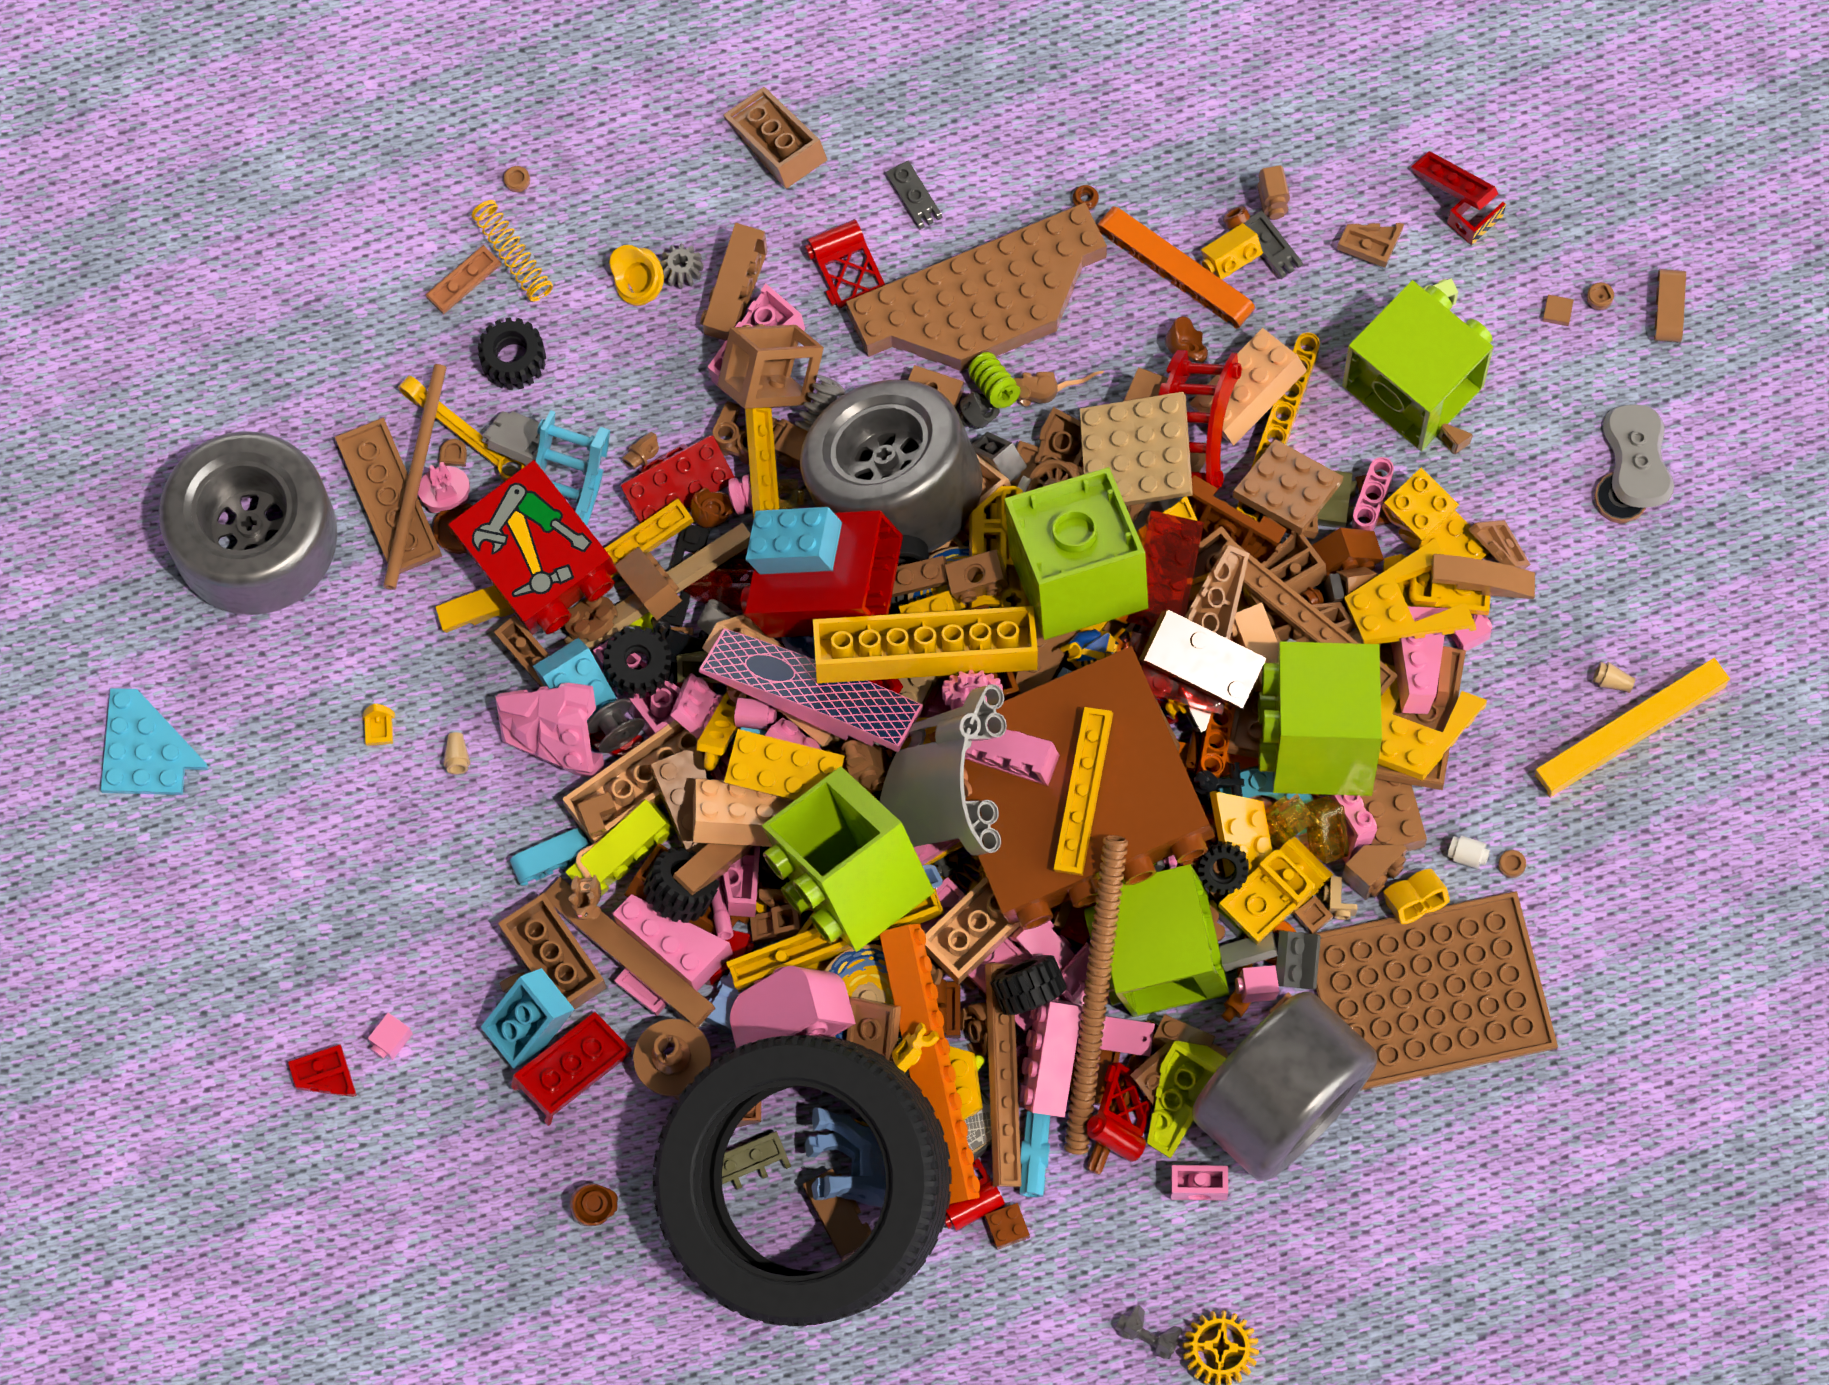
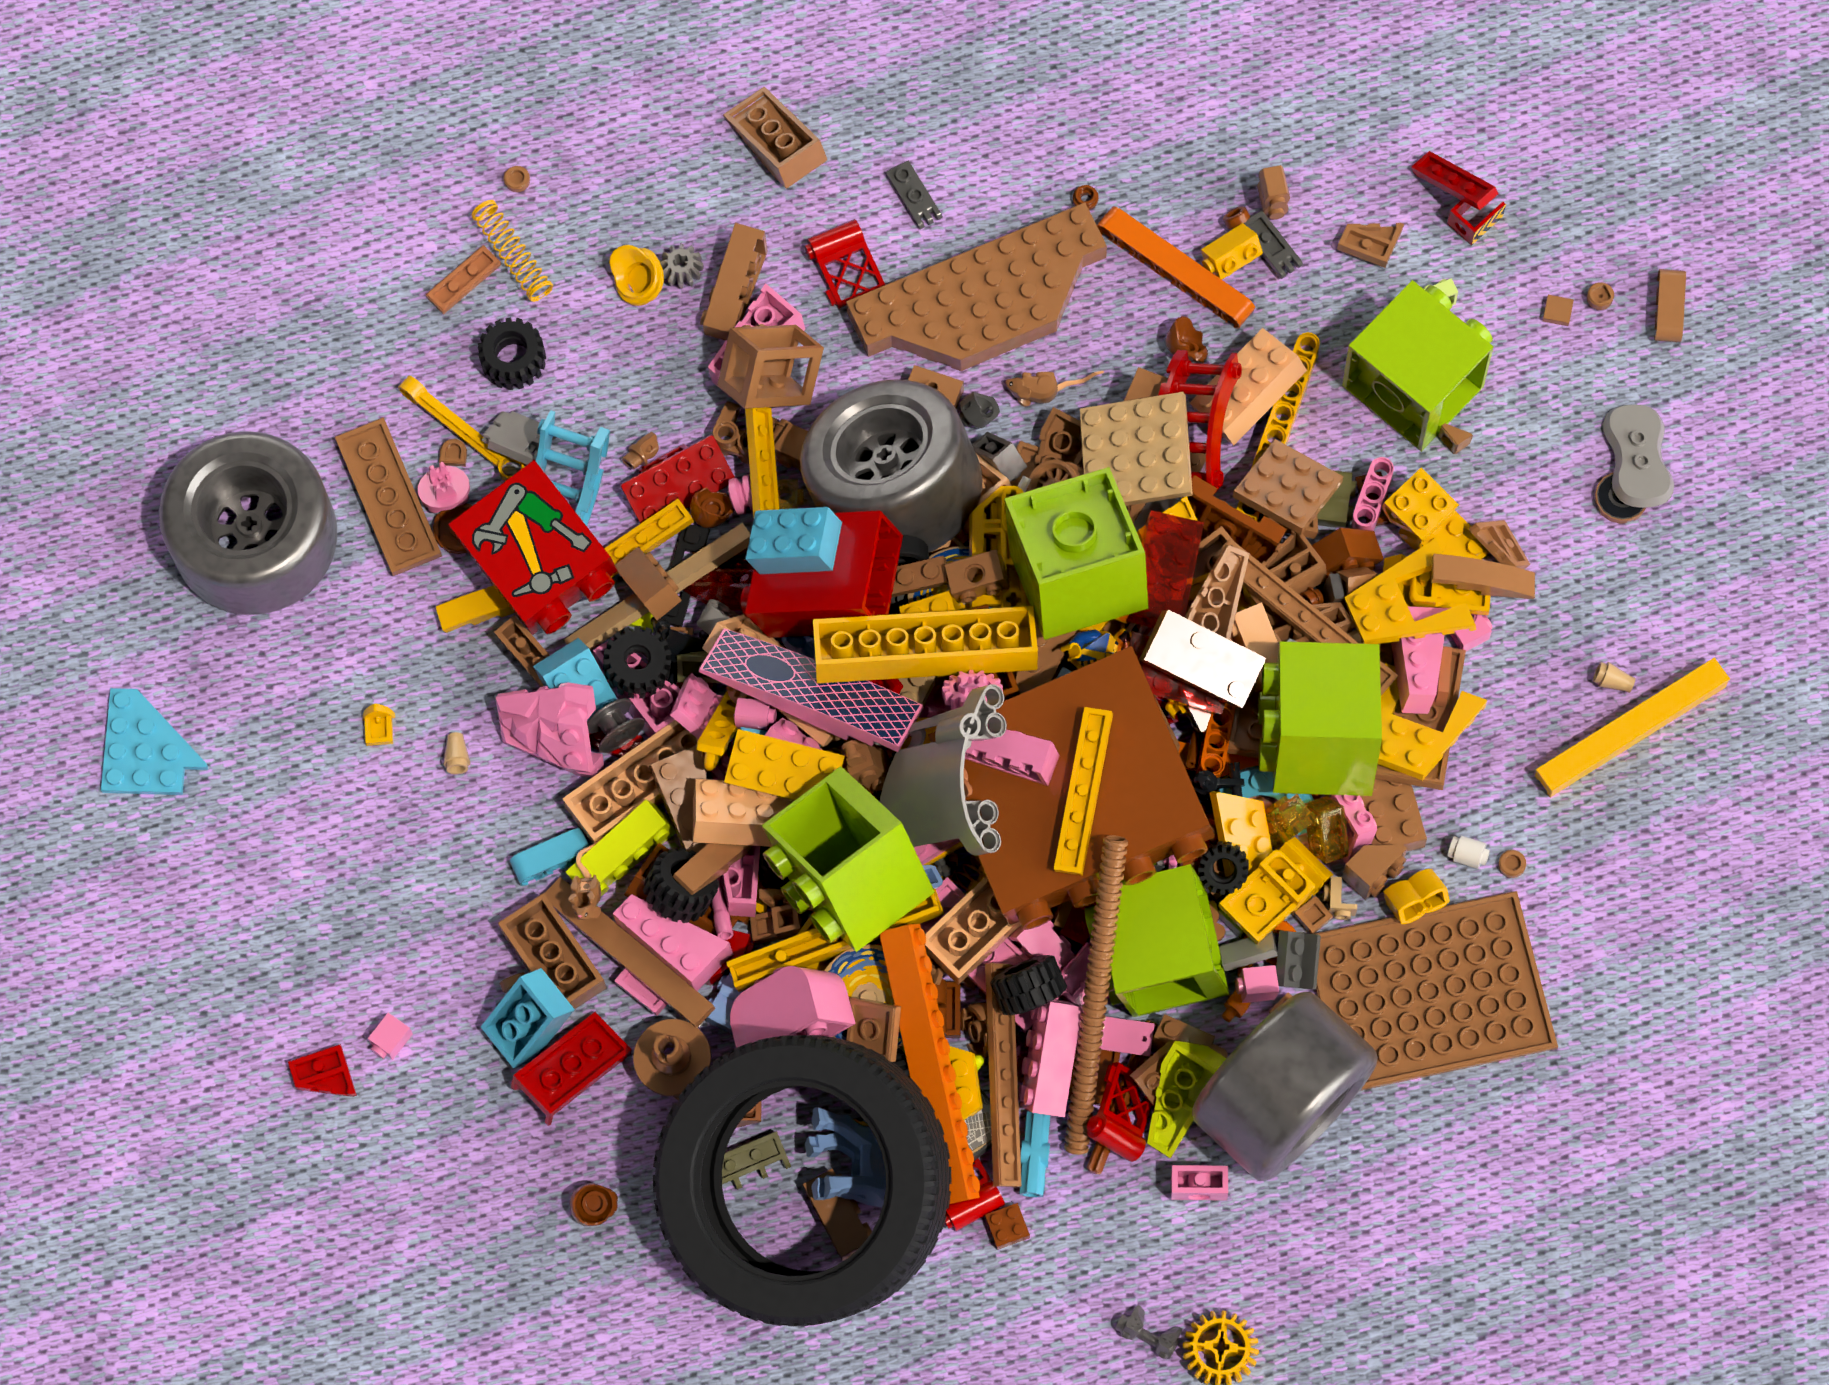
(414, 477): medium nougat piece -> none
(593, 811): medium nougat piece -> none
(600, 610): medium nougat plate -> none
(826, 394): light grey piece -> none
(909, 1049): yellow plate -> none
(994, 380): lime piece -> none

